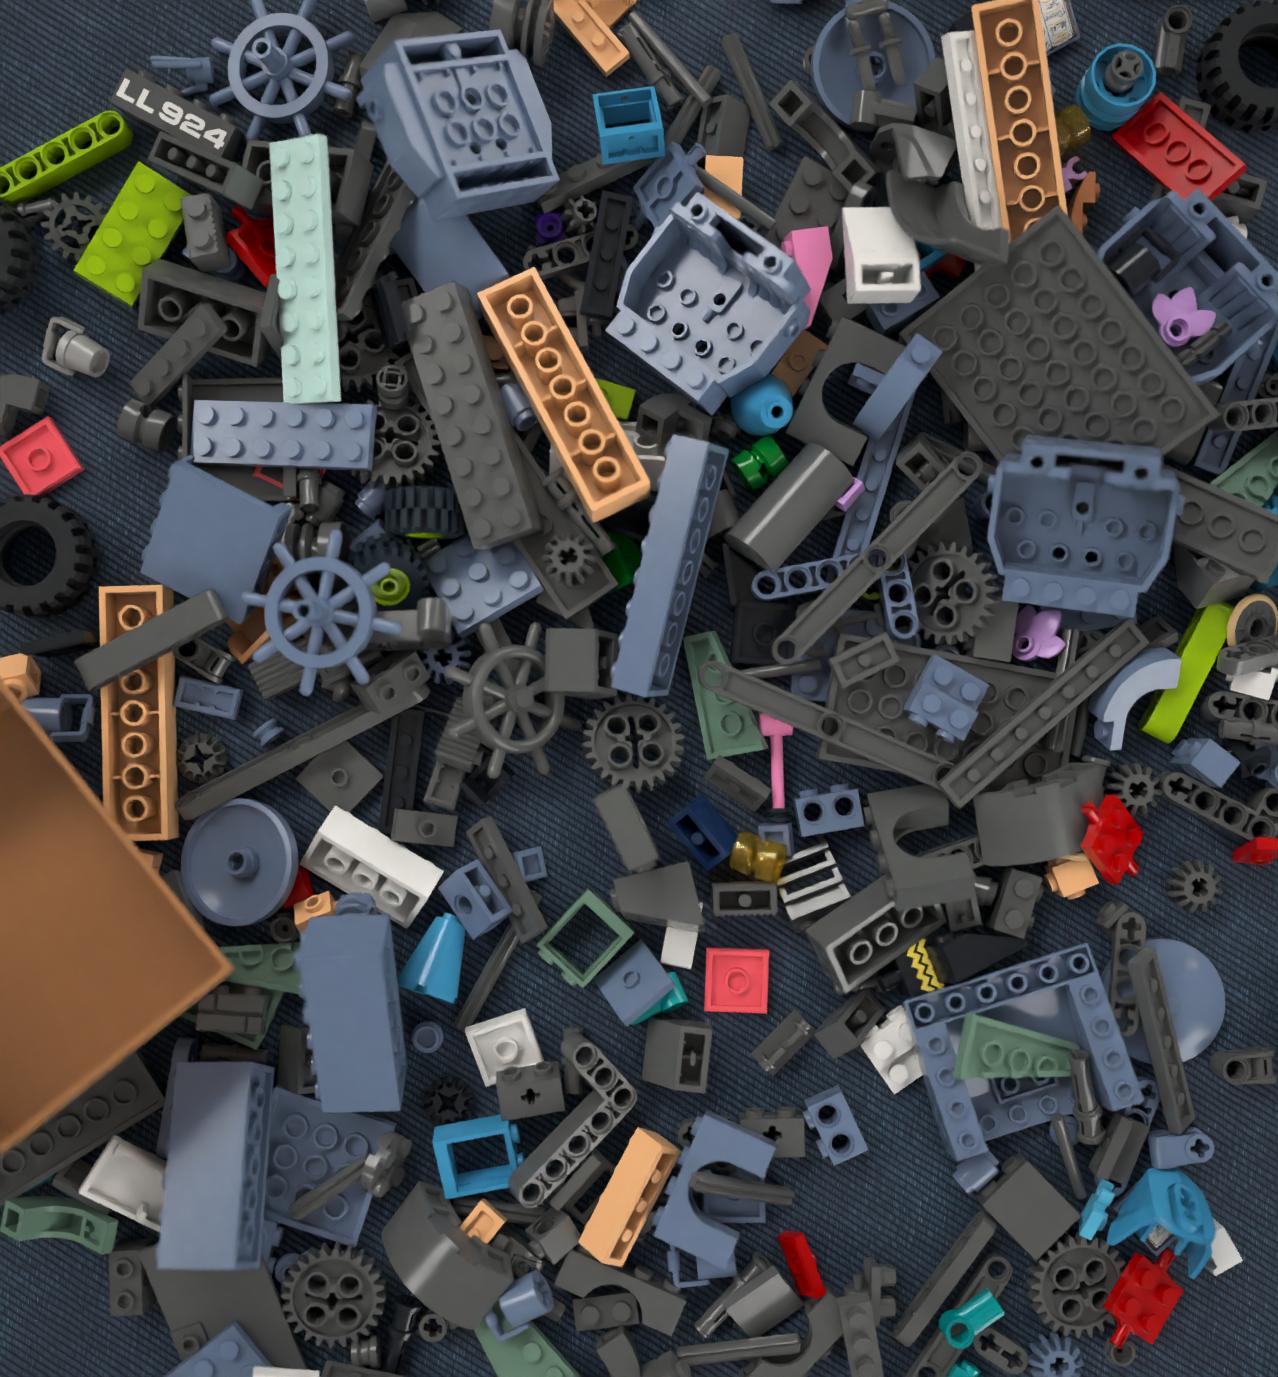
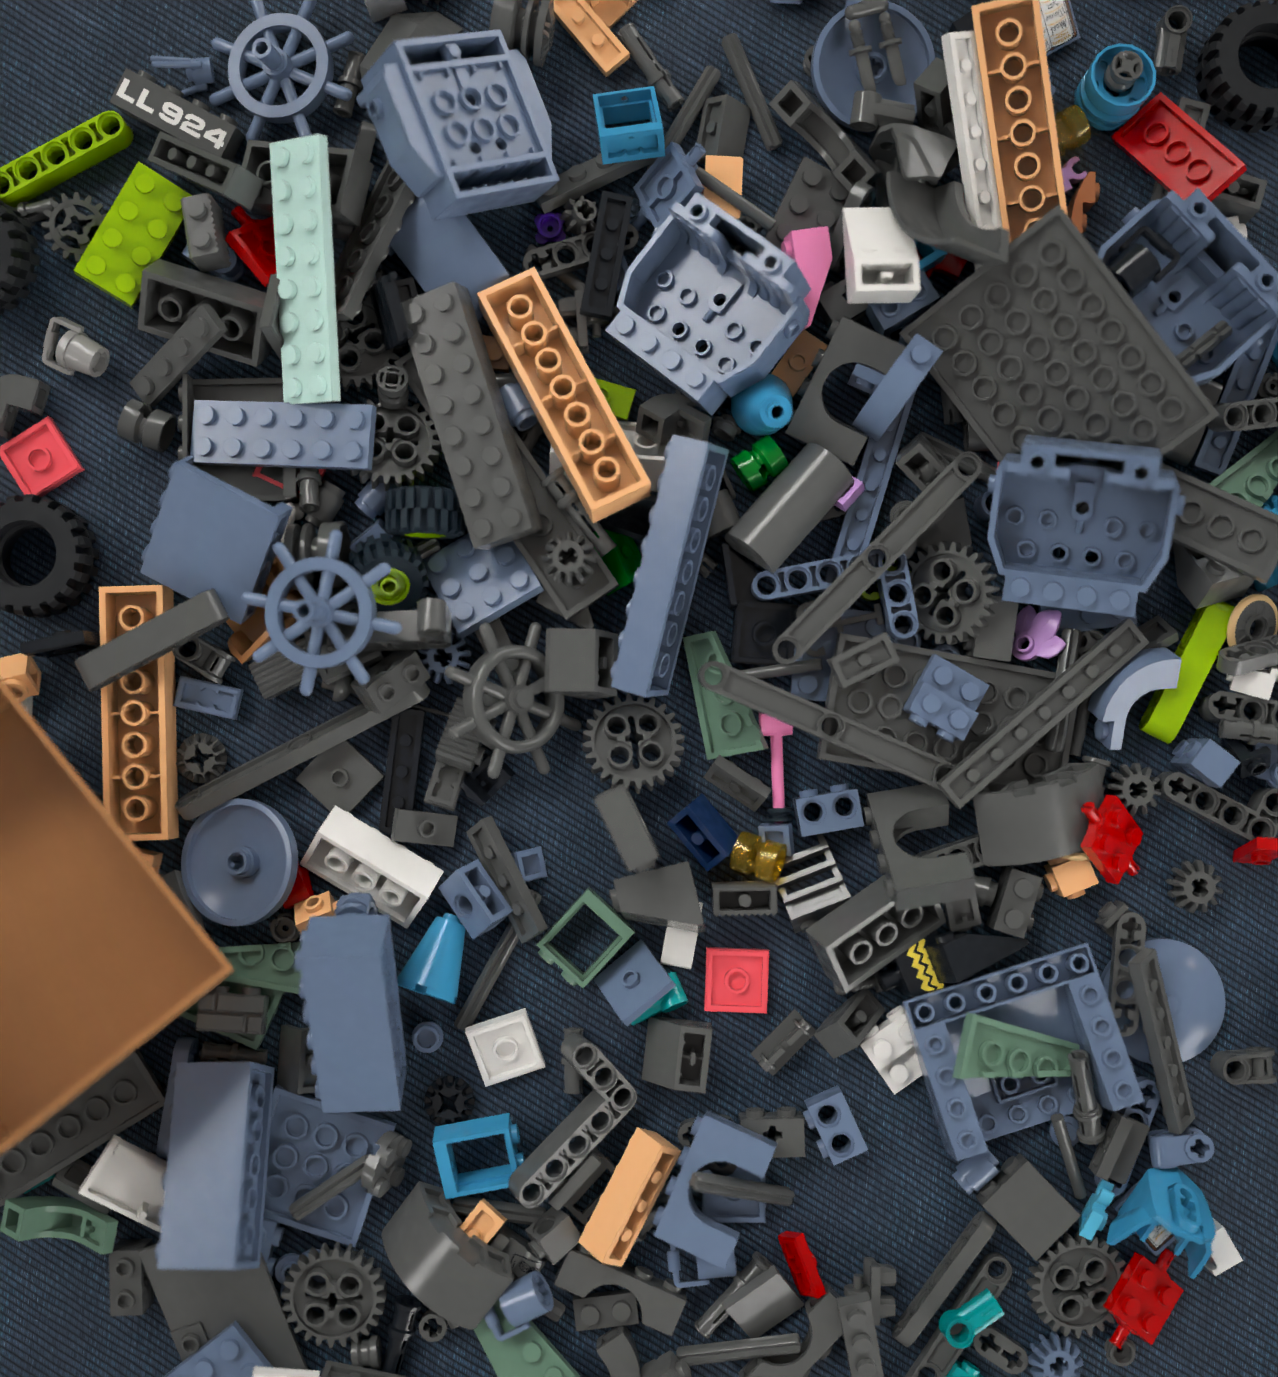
(56, 716): sand blue piece -> none
(268, 732): sand blue bush -> none
(530, 1090): dark grey brick -> none
(670, 59): dark grey bar -> none
(1181, 314): lavender plate -> none

